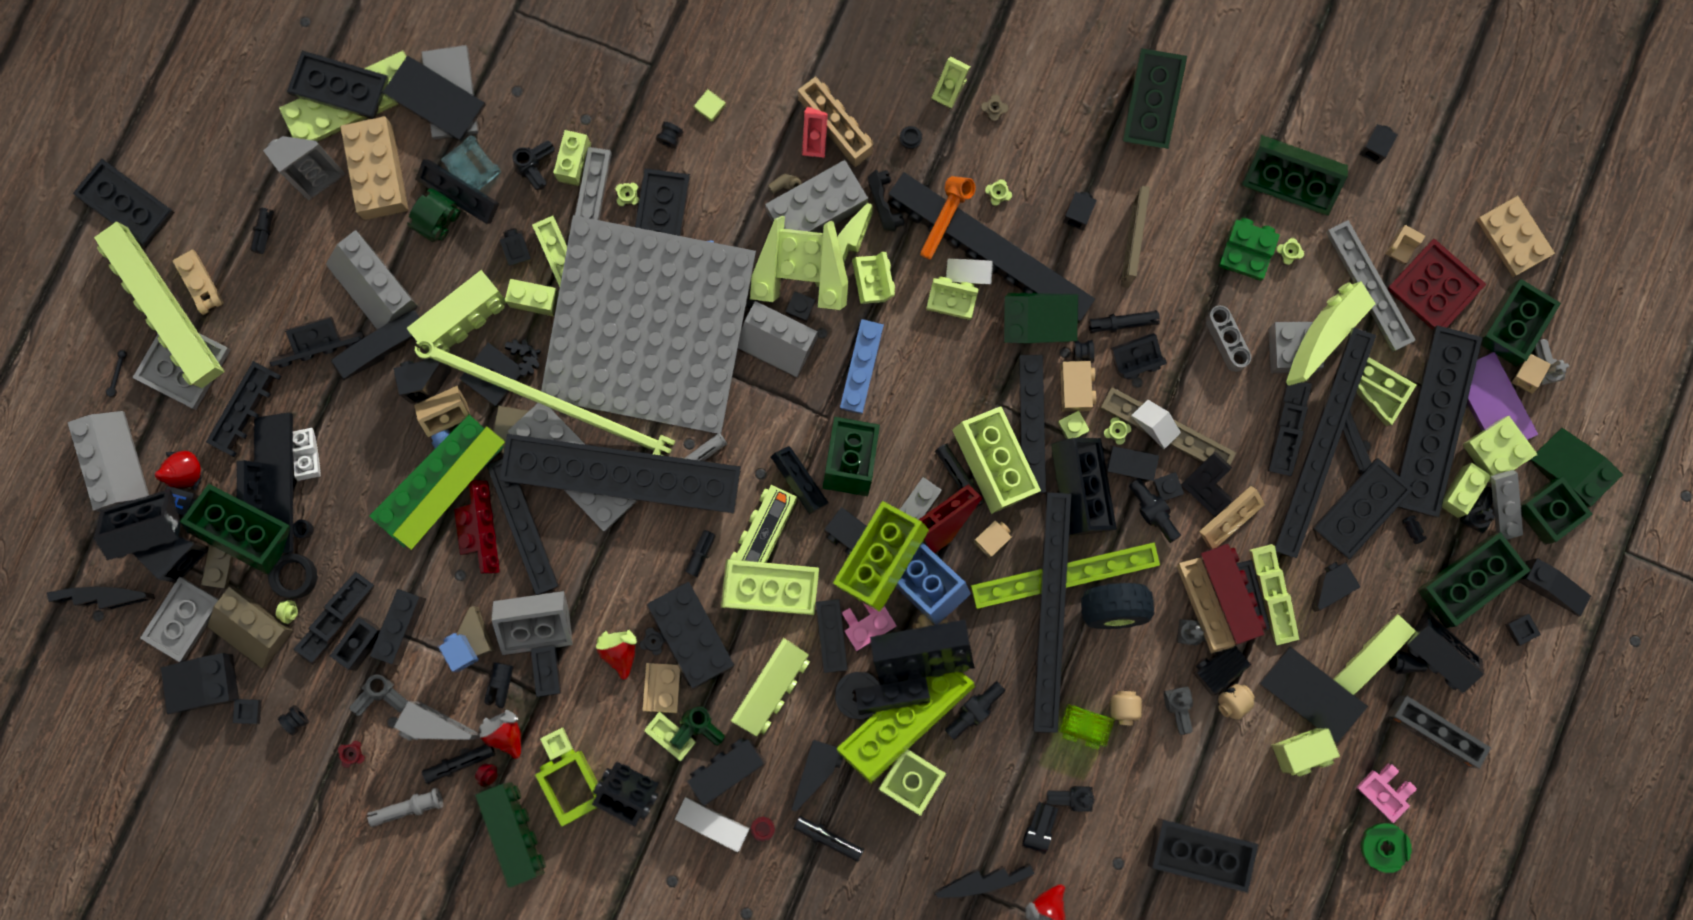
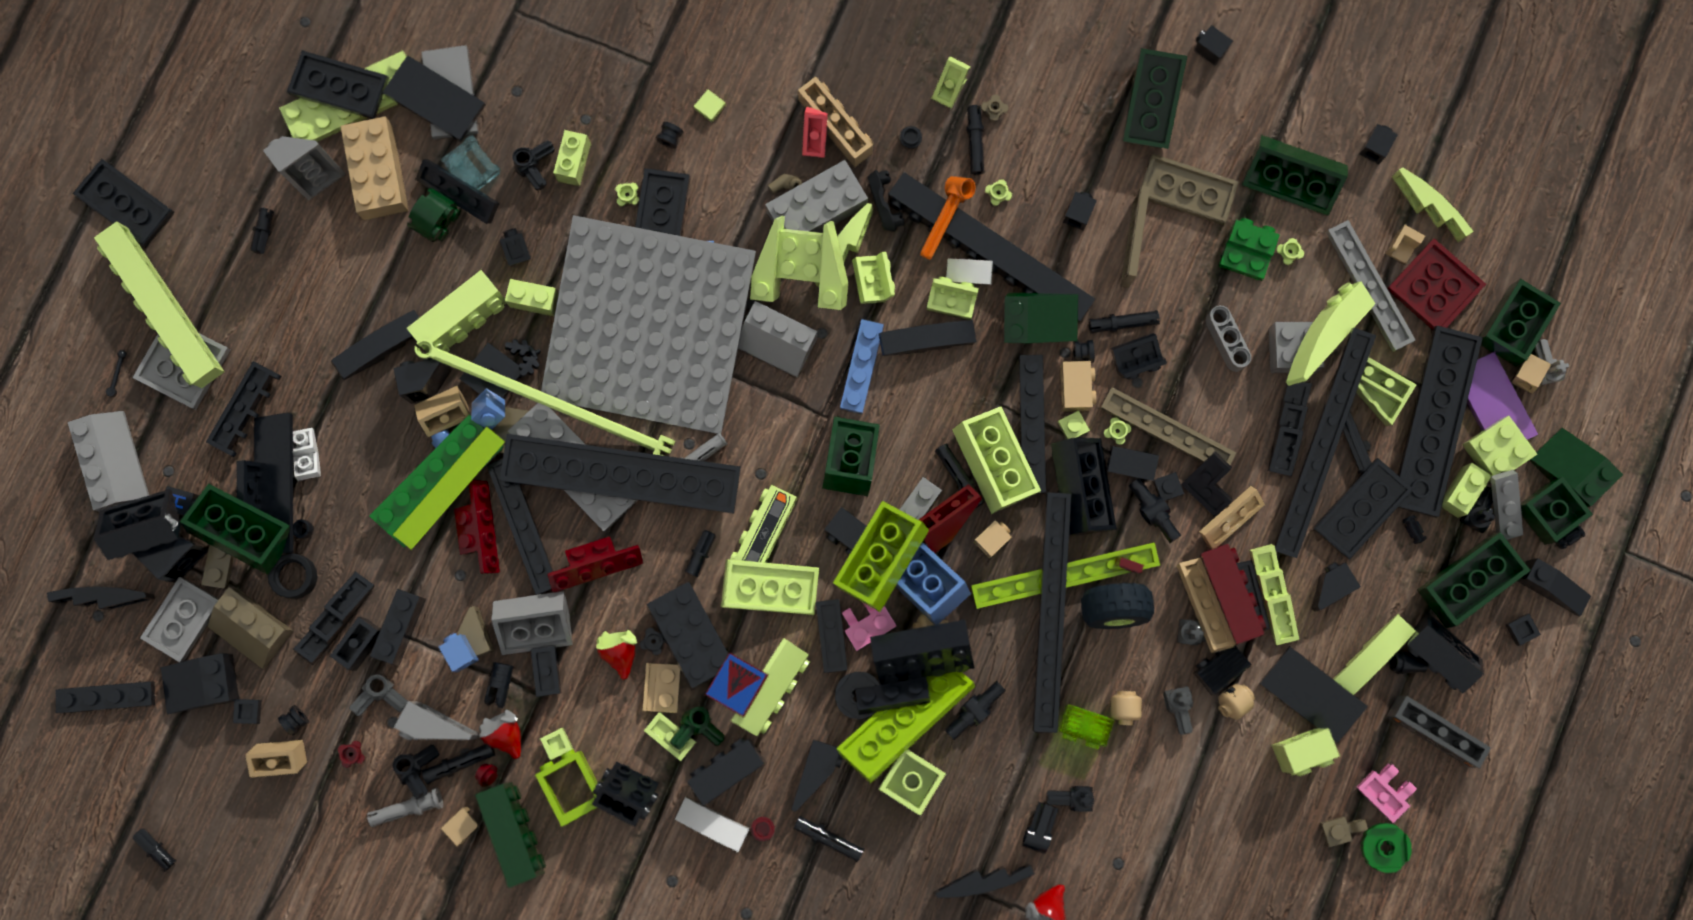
(105, 697): none -> black plate
(154, 849): none -> black axle
(180, 470): red hat -> none
(198, 281): tan plate -> none
(276, 758): none -> tan brick
(286, 611): yellowish green plate -> none
(312, 339): black bracket -> none
(369, 281): light grey slope -> none
(412, 775): none -> black axle
(460, 826): none -> tan panel
(488, 409): none -> medium blue brick
(552, 244): yellowish green plate -> none
(593, 183): light grey plate -> none
(593, 562): none -> dark red bracket
(736, 684): none -> piece
(799, 480): black plate -> none
(800, 306): black plate -> none
(927, 337): none -> black slope
(975, 135): none -> black pin
(1129, 565): none -> dark red tile
(1156, 423): white slope -> none
(1189, 189): none -> dark tan tile
(1203, 855): black brick -> none
(1212, 44): none -> black brick
(1339, 831): none -> dark tan plate
(1426, 198): none -> yellowish green slope
(1515, 236): tan plate -> none
(1570, 538): none -> black piece

